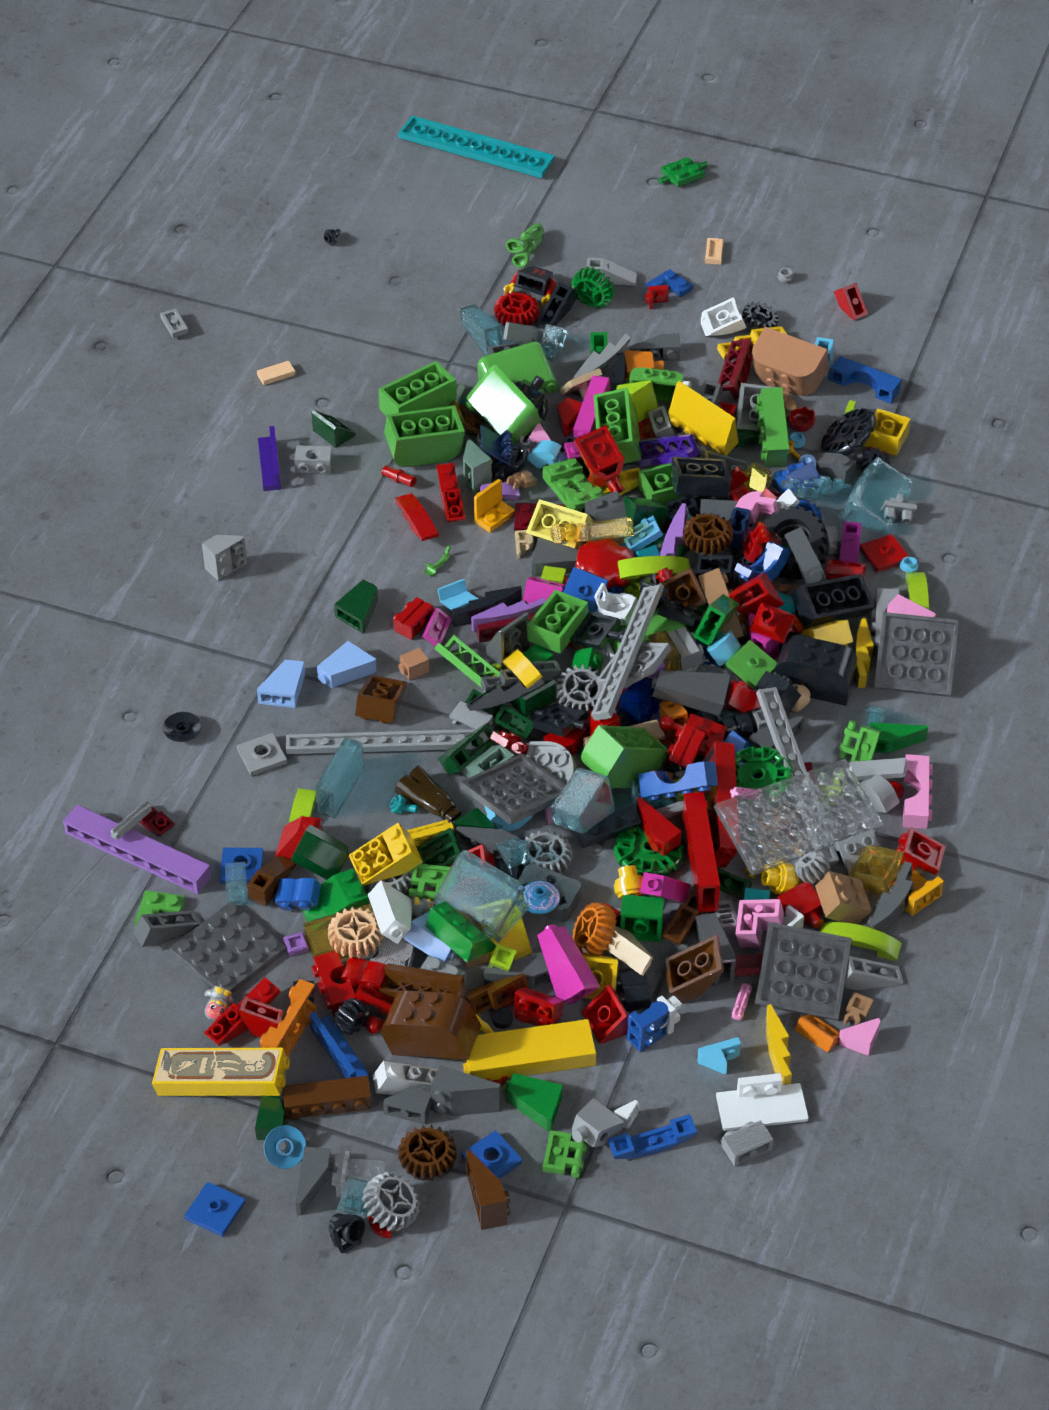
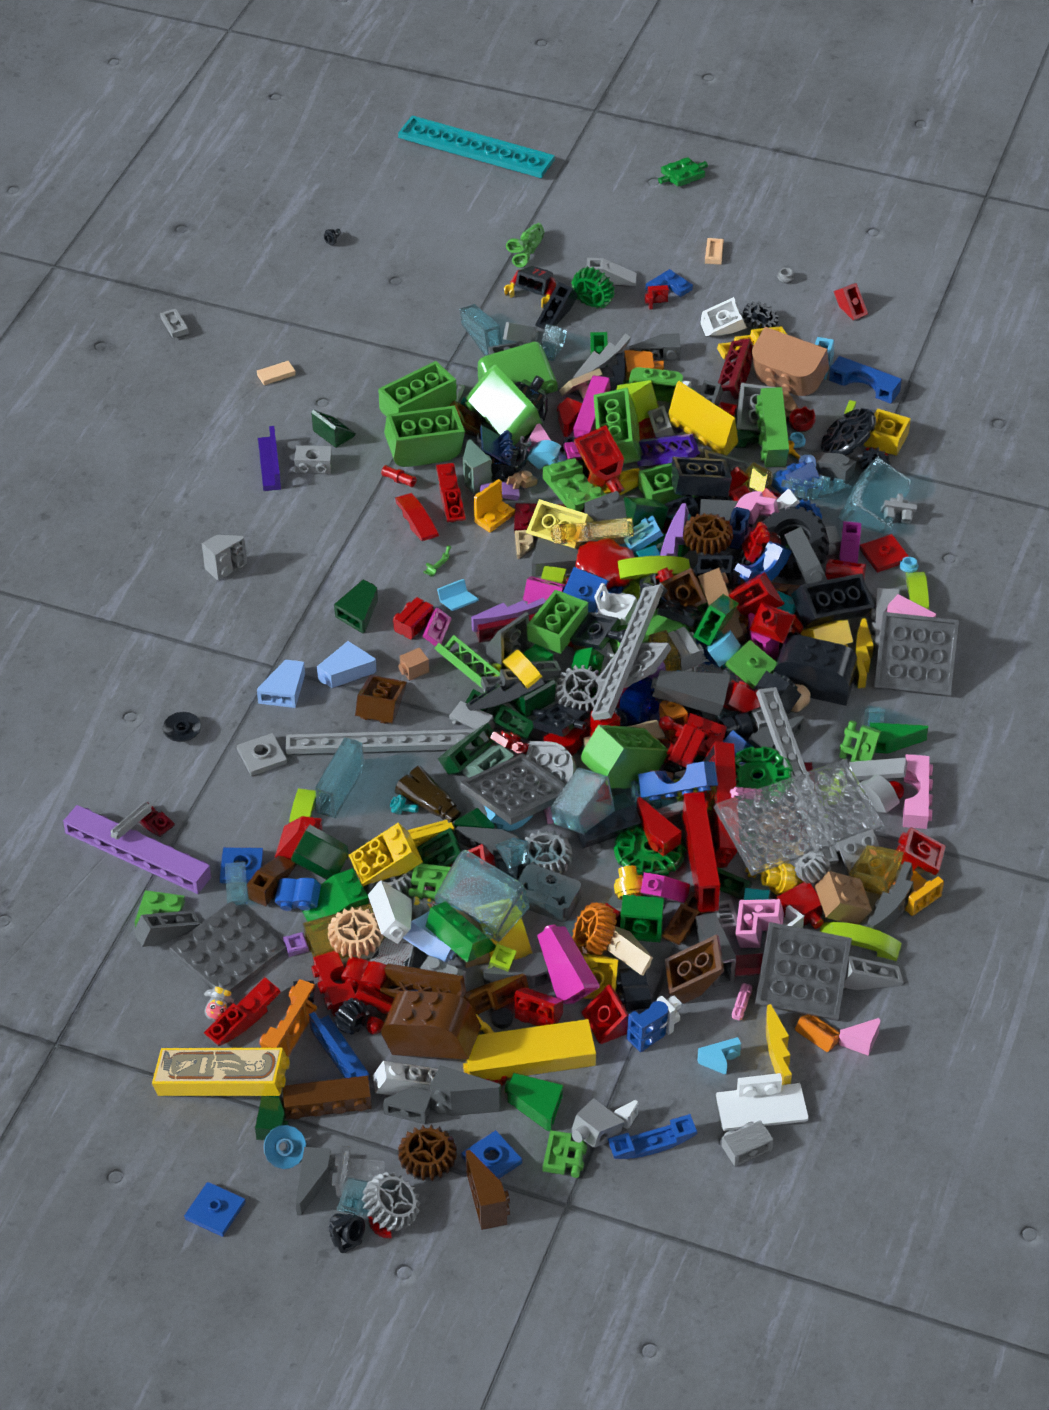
(259, 1016): red slope -> none
(508, 596): black slope -> none
(516, 309): red gear -> none
(542, 897): dish -> none
(857, 1008): medium nougat plate -> none

